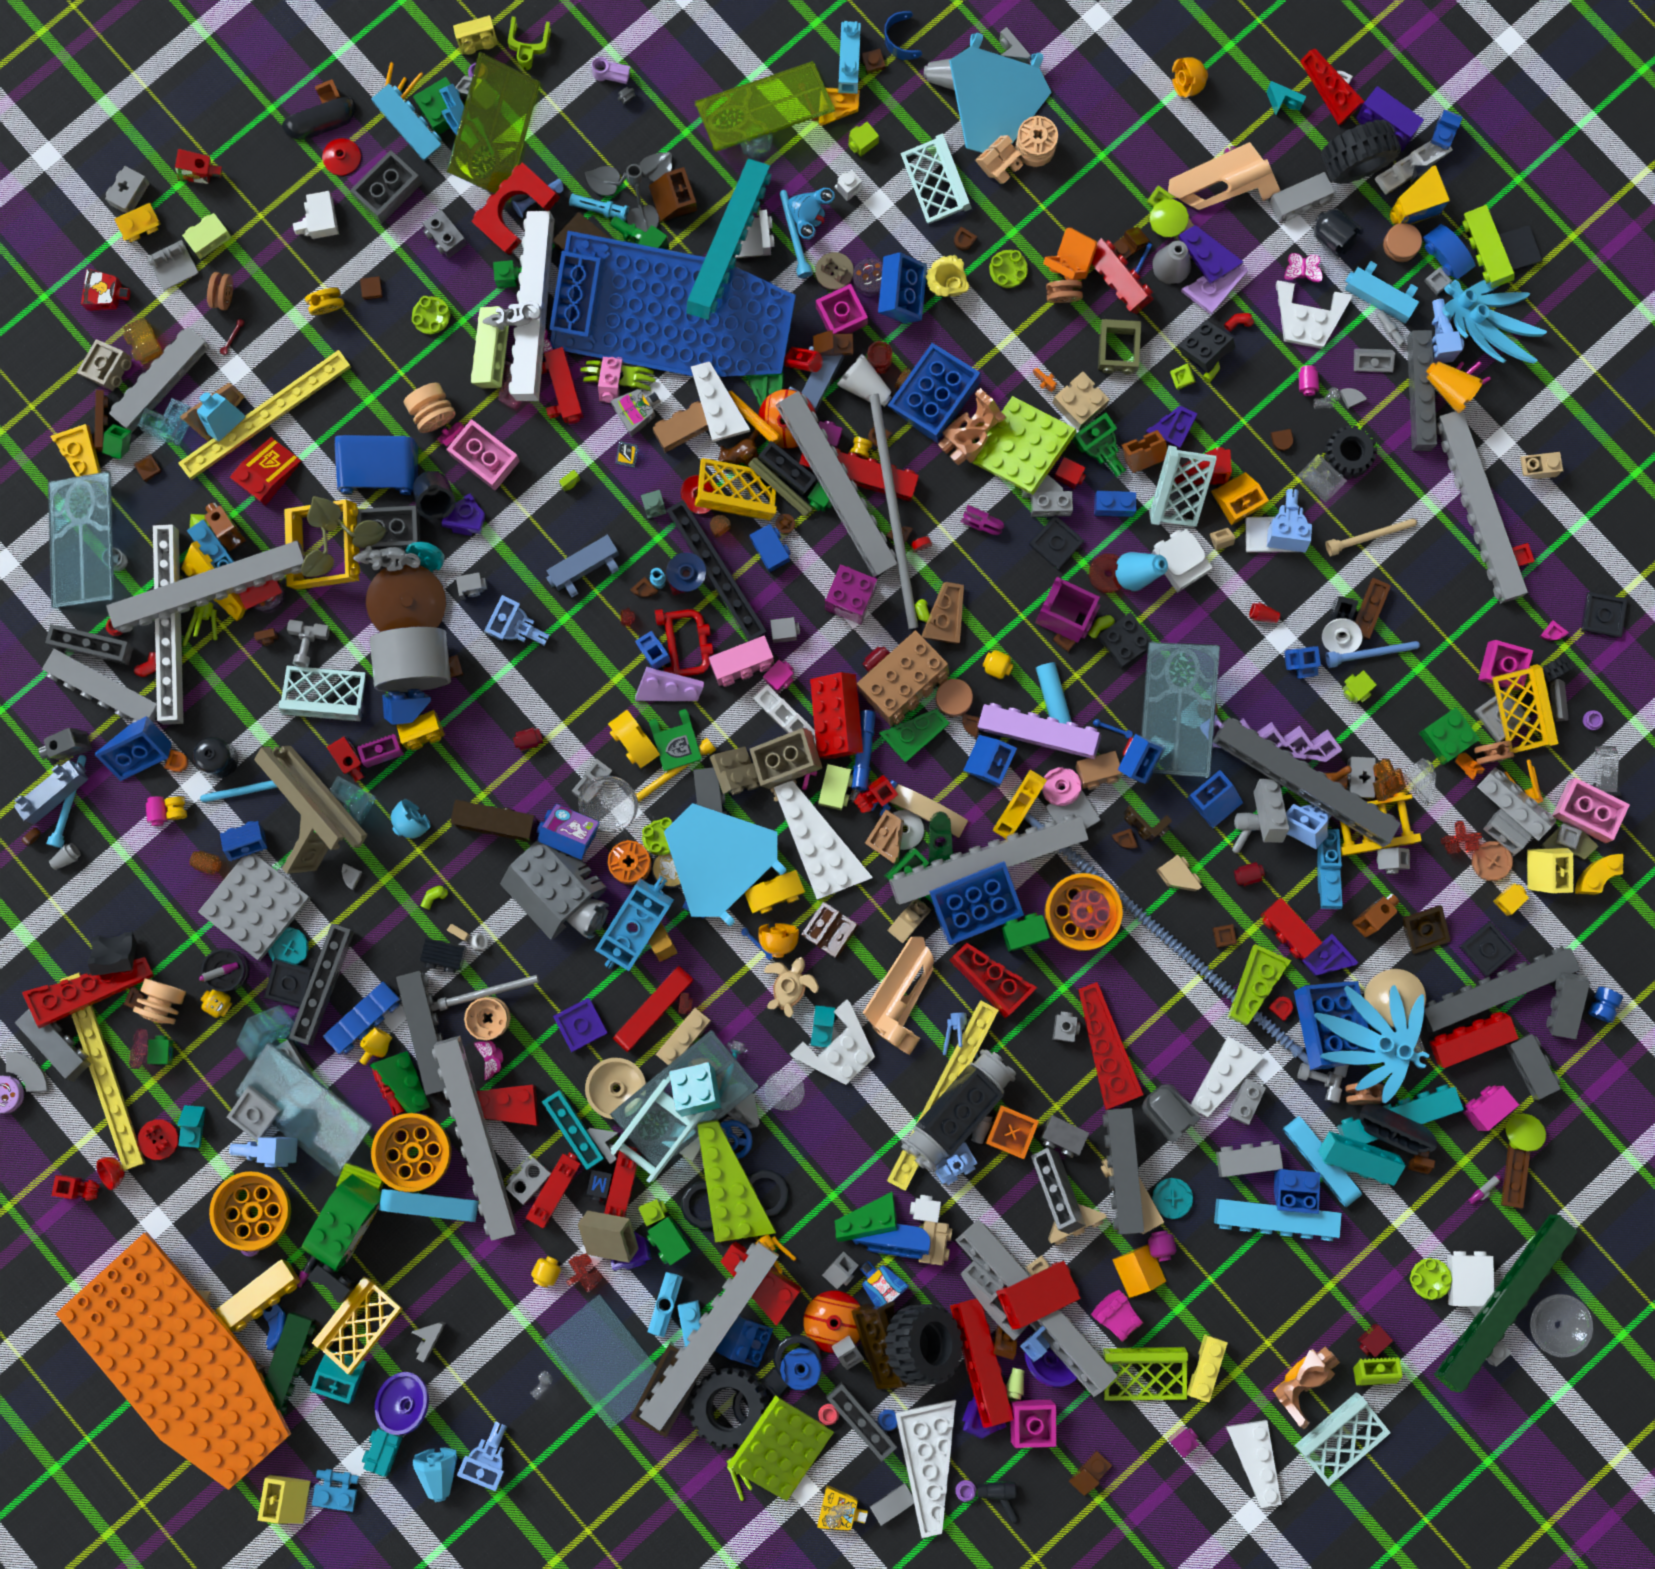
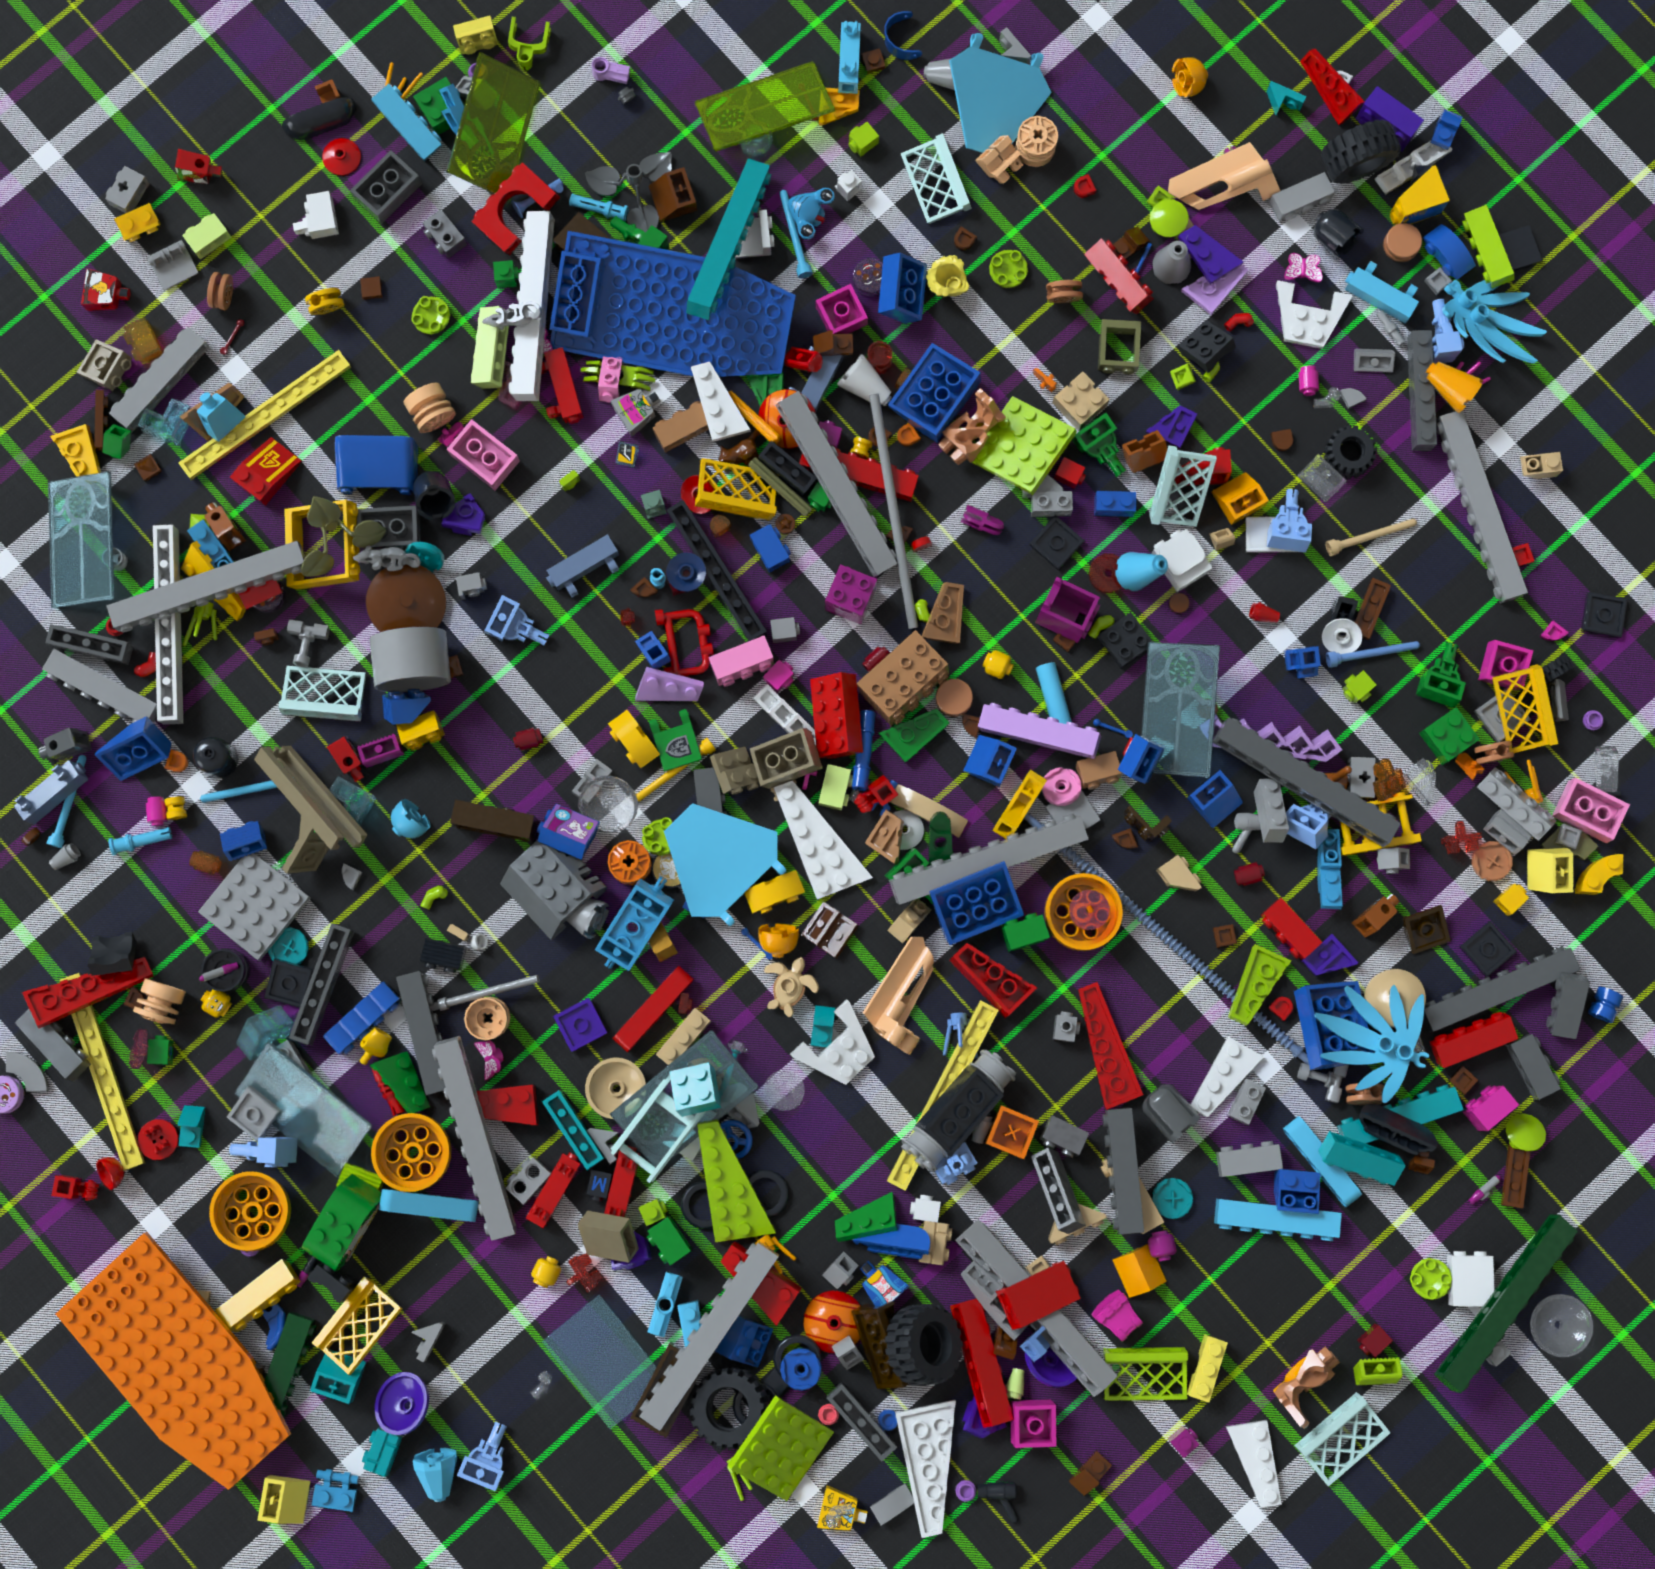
(130, 842): none -> medium azure pin
(826, 266): dark tan plate -> none
(907, 435): none -> orange tile
(1073, 255): orange bracket -> none
(1084, 186): none -> red tile
(1178, 603): none -> reddish brown tile
(1442, 680): none -> green brick
(1463, 1080): none -> reddish brown tile

